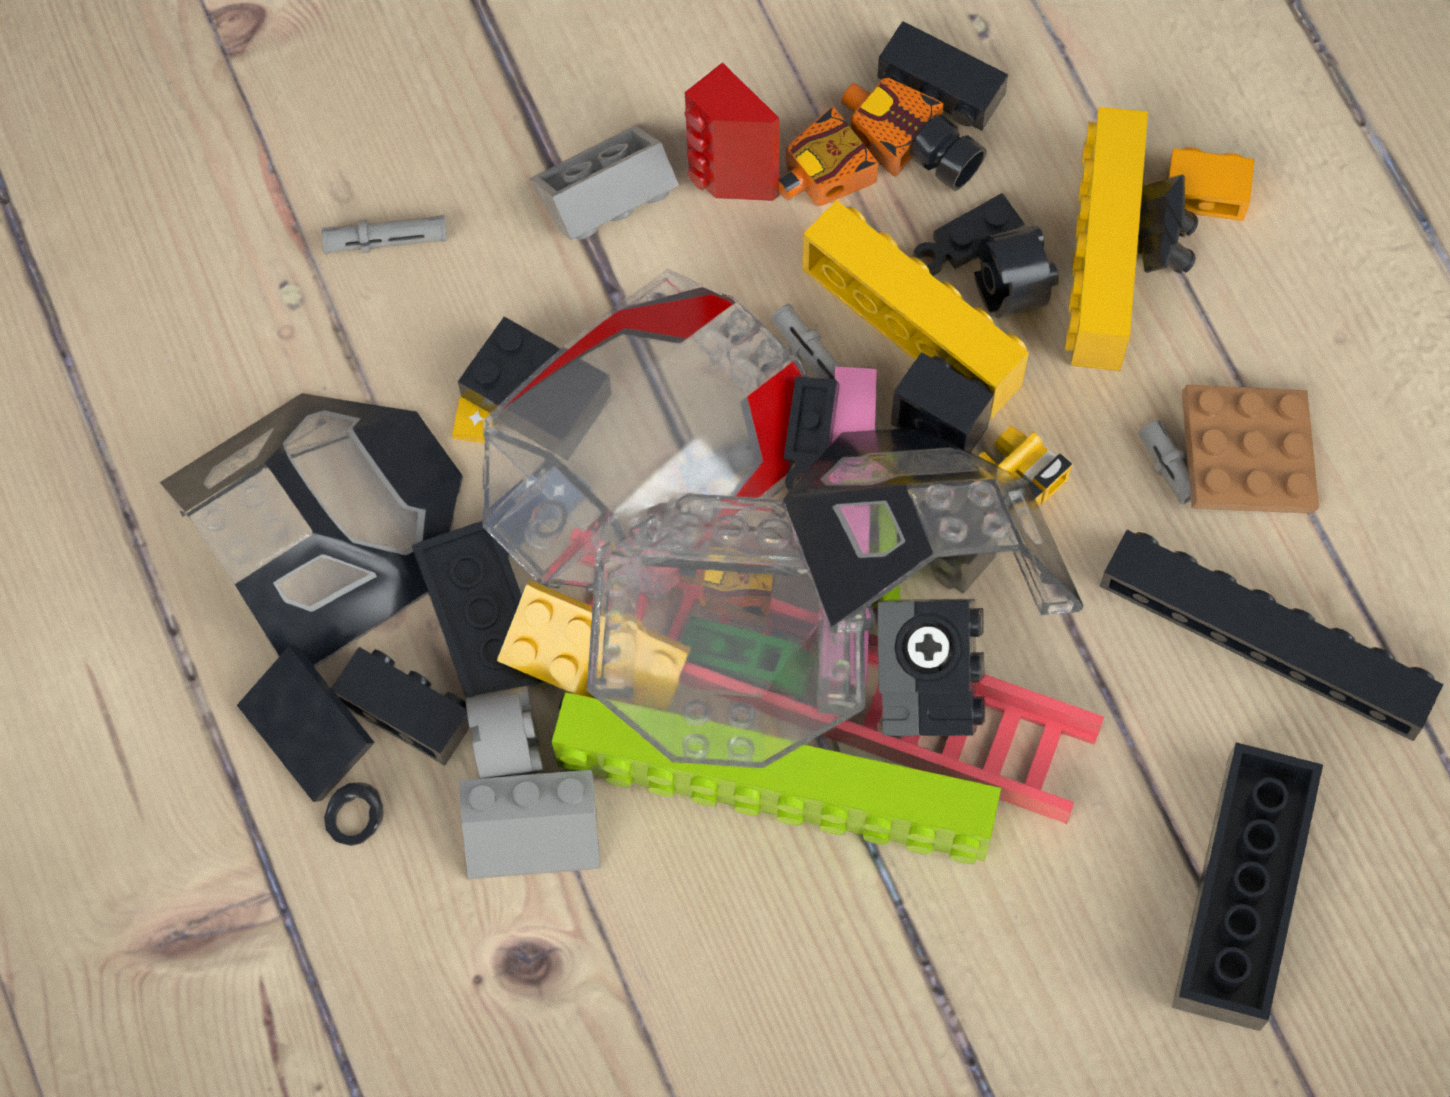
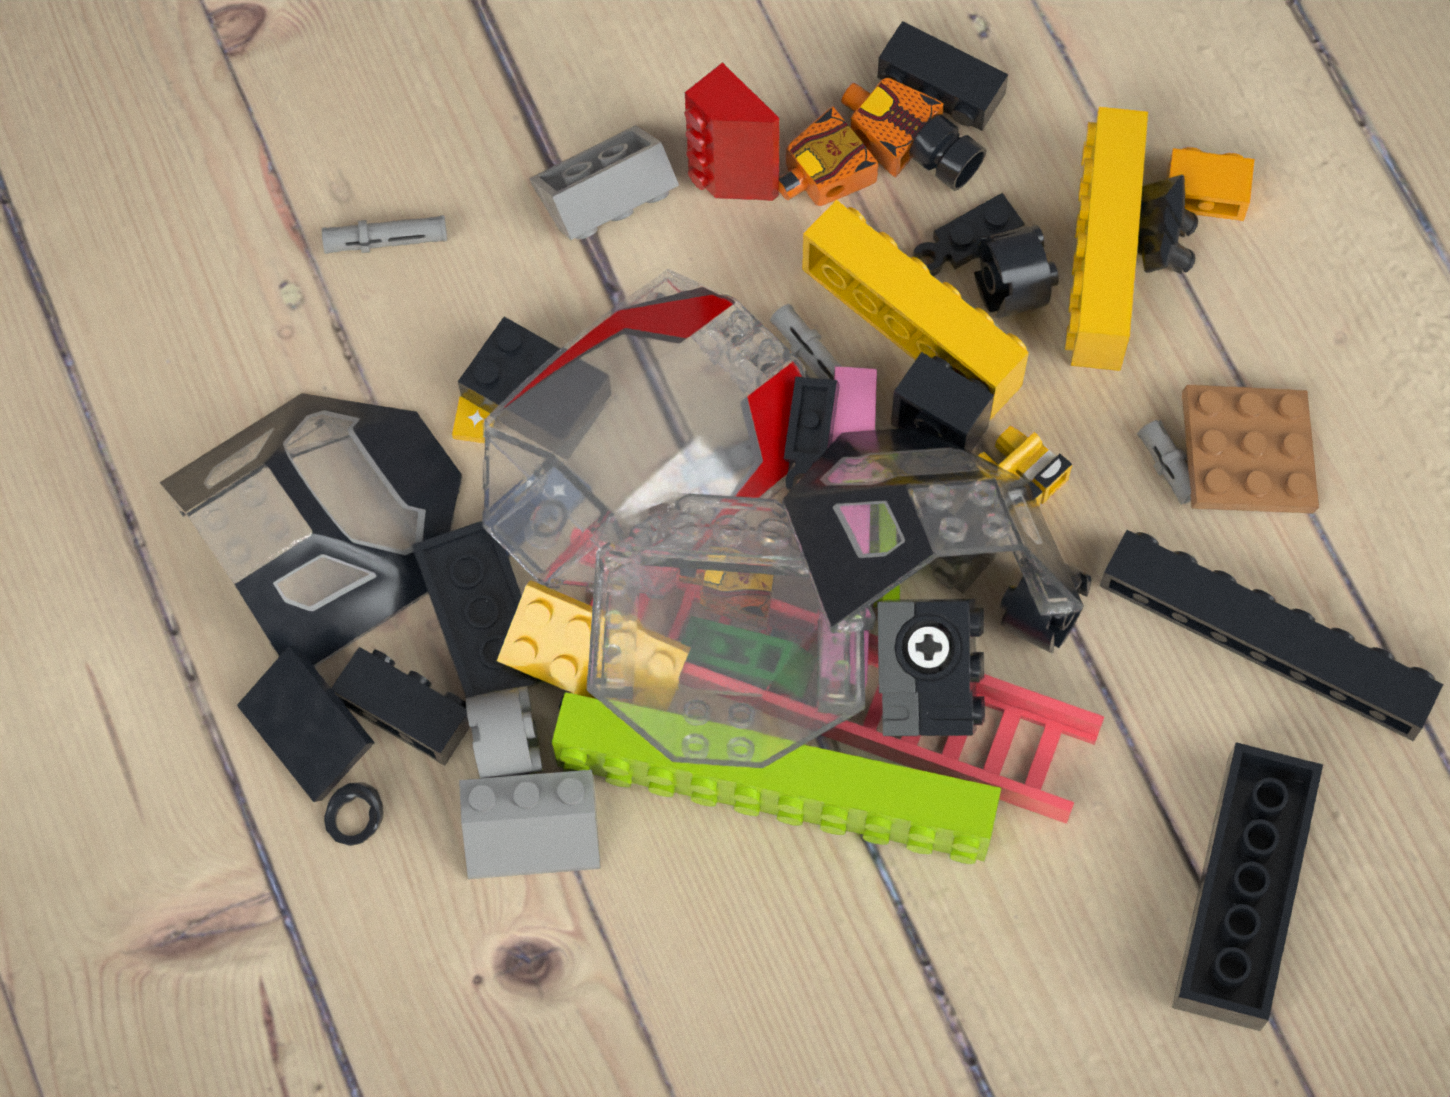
(1040, 630): none -> black brick

